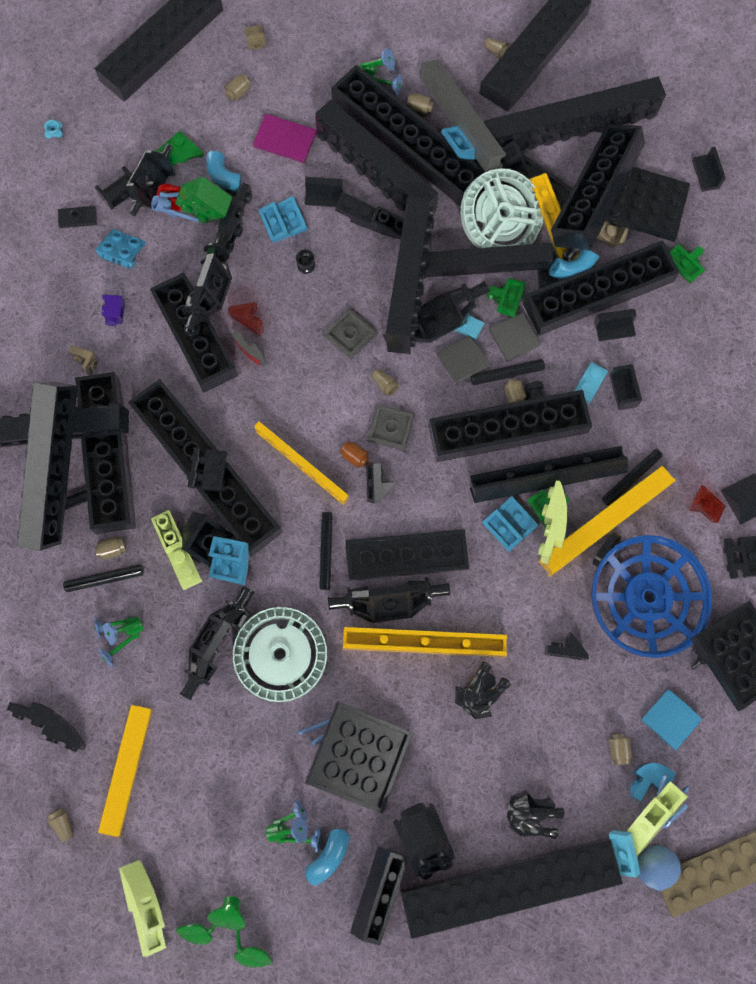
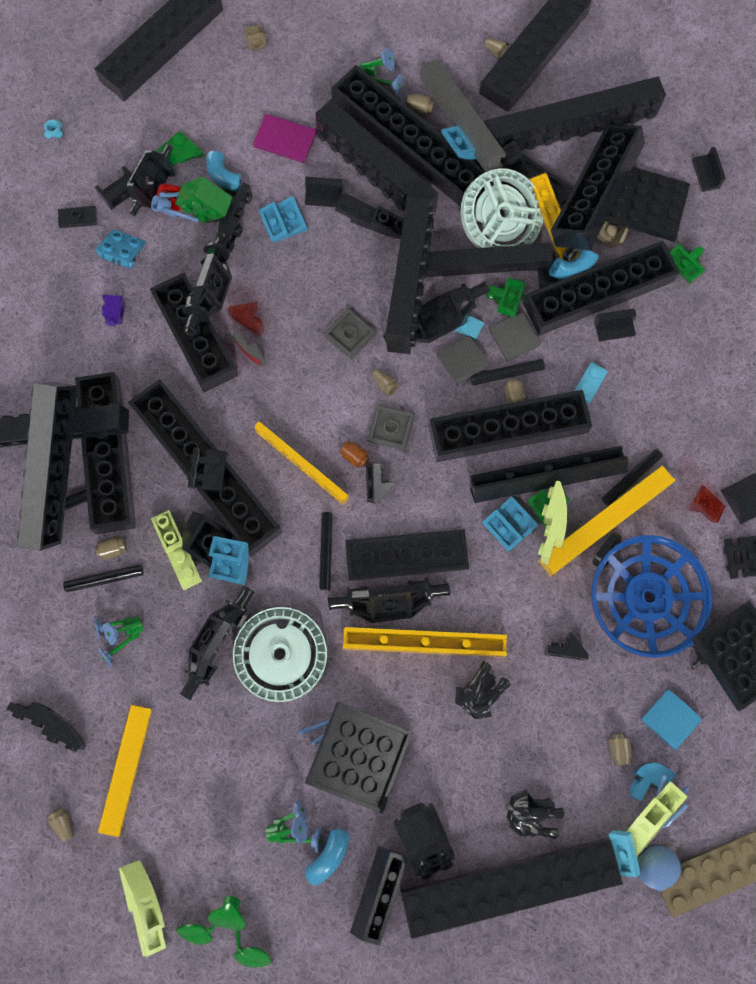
(84, 357): dark tan bracket -> none
(237, 87): dark tan brick -> none
(305, 261): black wheel -> none
(534, 390): black wheel -> none
(625, 387): black panel -> none

